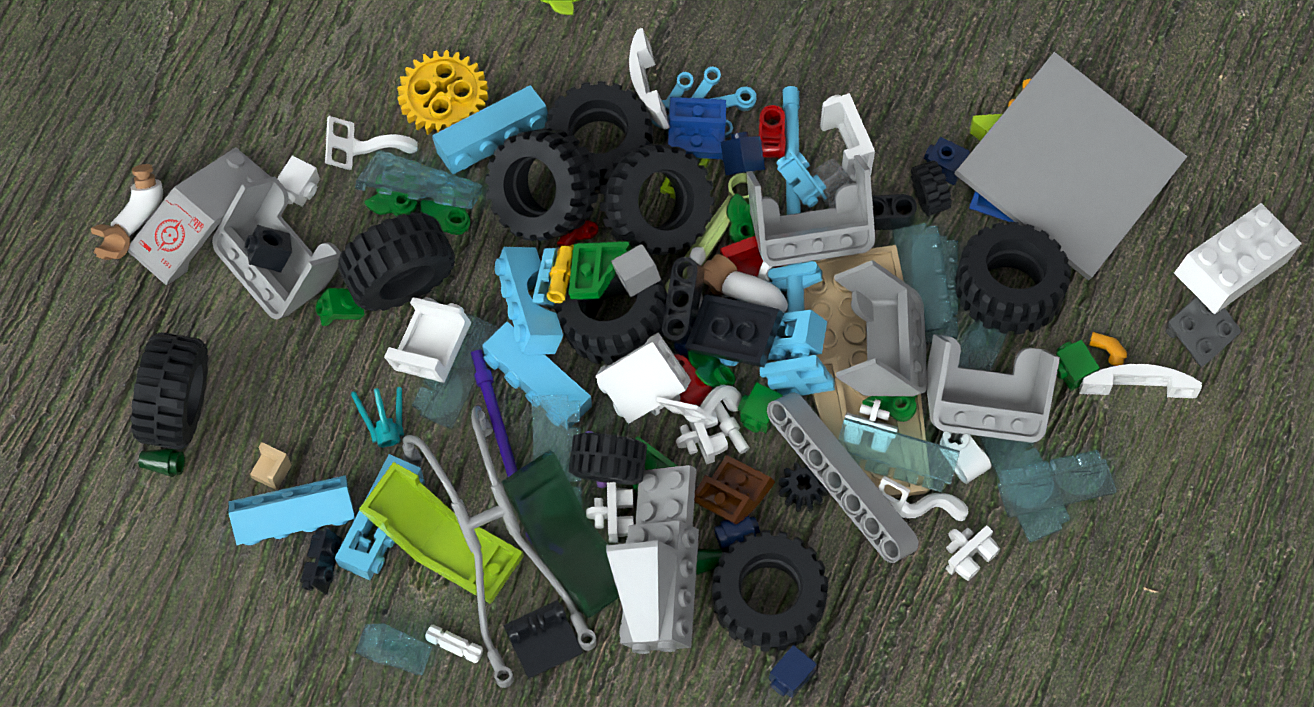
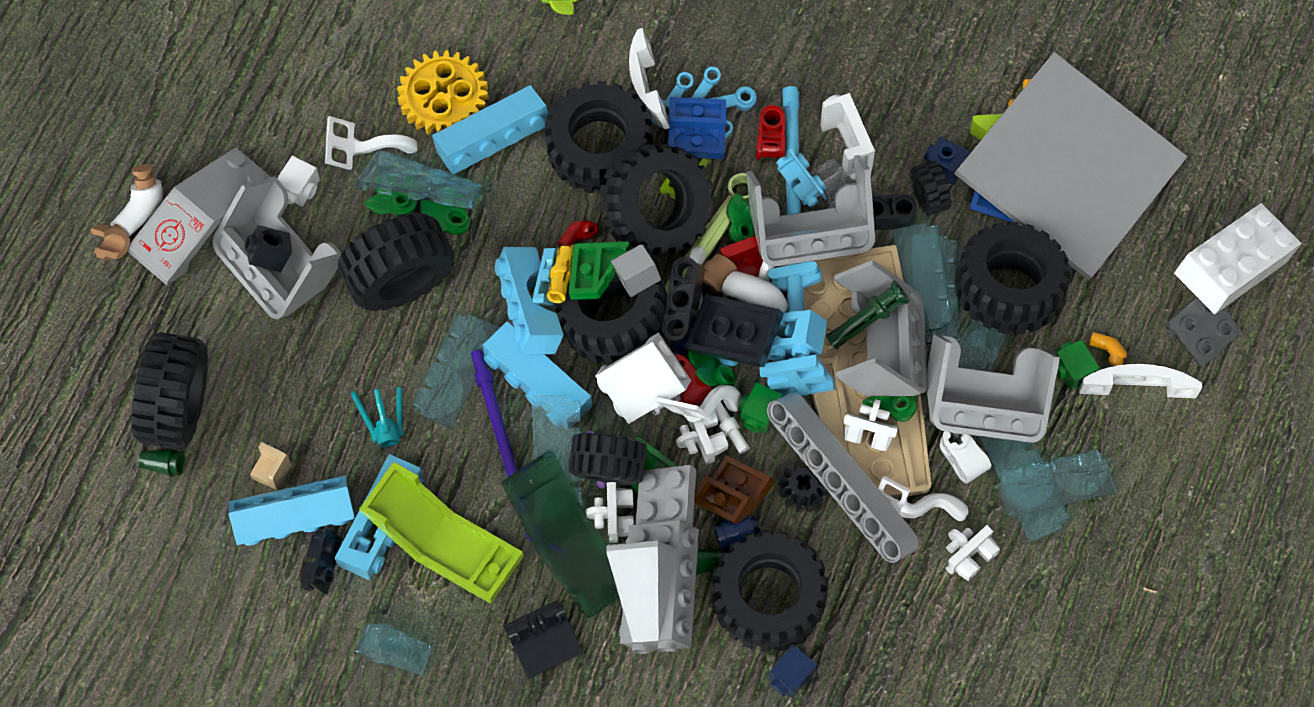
(337, 304): green bracket -> none
(430, 340): white panel -> none
(454, 643): white axle -> none
(468, 524): light grey bar -> none
(511, 191): black tyre -> none
(742, 154): dark blue brick -> none
(879, 307): none -> dark green pin
(895, 450): clear light blue windscreen -> none

